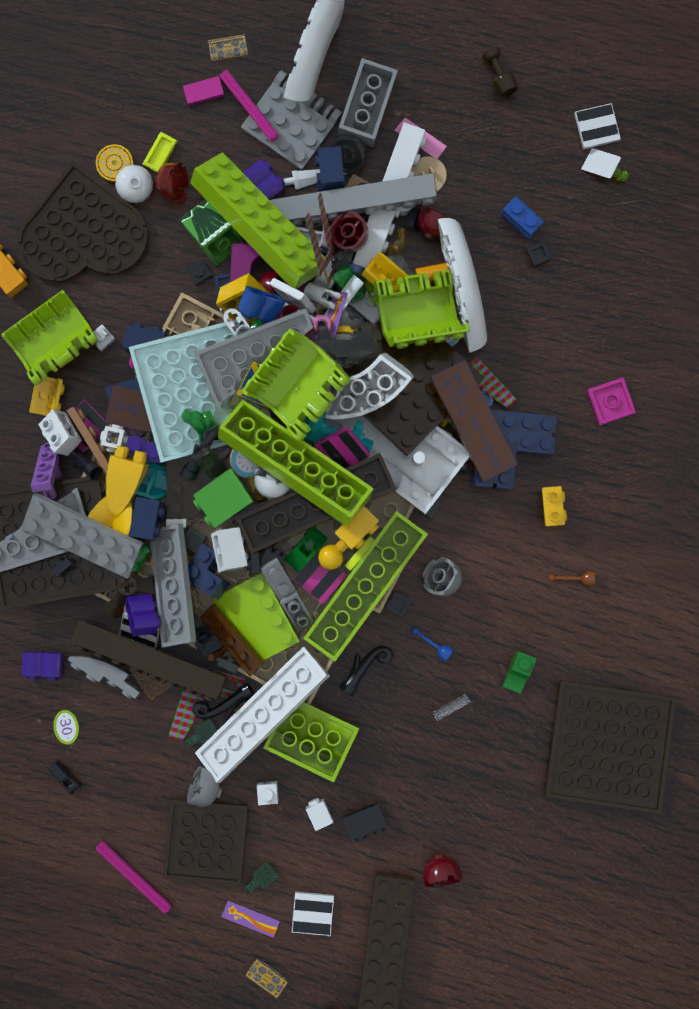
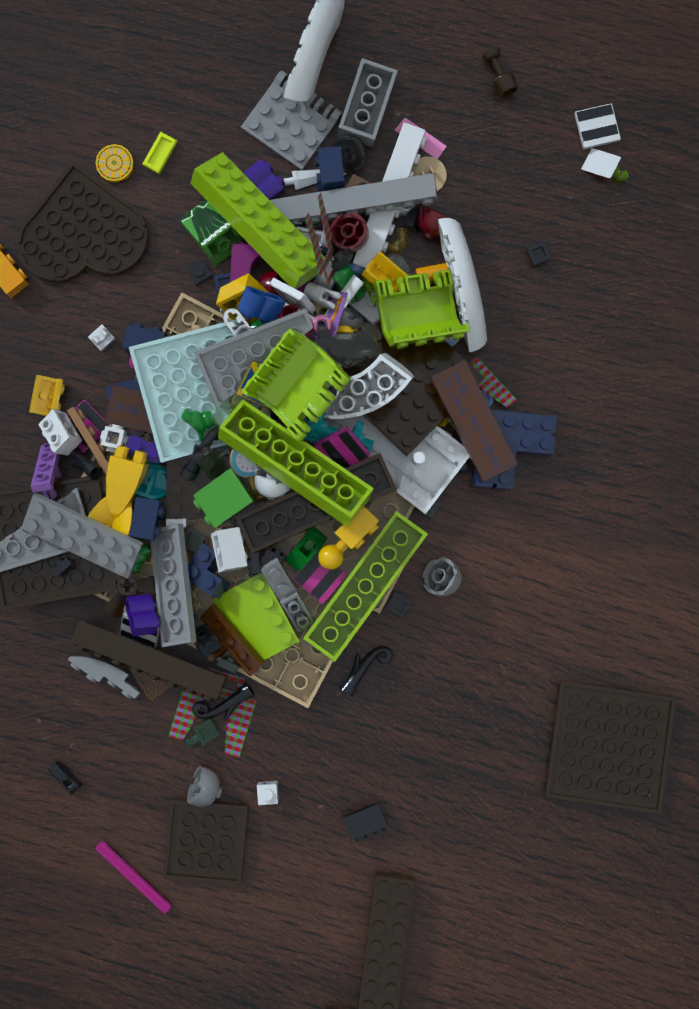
(42, 664): dark purple brick -> none
(49, 336): lime hinge -> none
(66, 727): sticker -> none
(134, 184): white cylinder -> none
(171, 181): clear red cylinder -> none
(203, 90): dark pink tile -> none
(227, 47): clear tile -> none
(249, 106): dark pink axle -> none
(250, 919): medium lavender sticker -> none
(262, 714): white plate -> none
(263, 876): clear green plate -> none
(266, 978): clear tile -> none
(312, 913): tile -> none
(313, 740): lime slope -> none
(319, 813): white brick -> none
(359, 554): neon yellow tile -> none
(442, 872): dark red cylinder -> none
(443, 652): blue hinge -> none
(451, 707): clear tile -> none
(519, 671): green arch -> none
(522, 217): blue brick -> none
(553, 506): yellow bracket -> none
(587, 578): dark orange hinge -> none
(611, 401): dark pink tile -> none

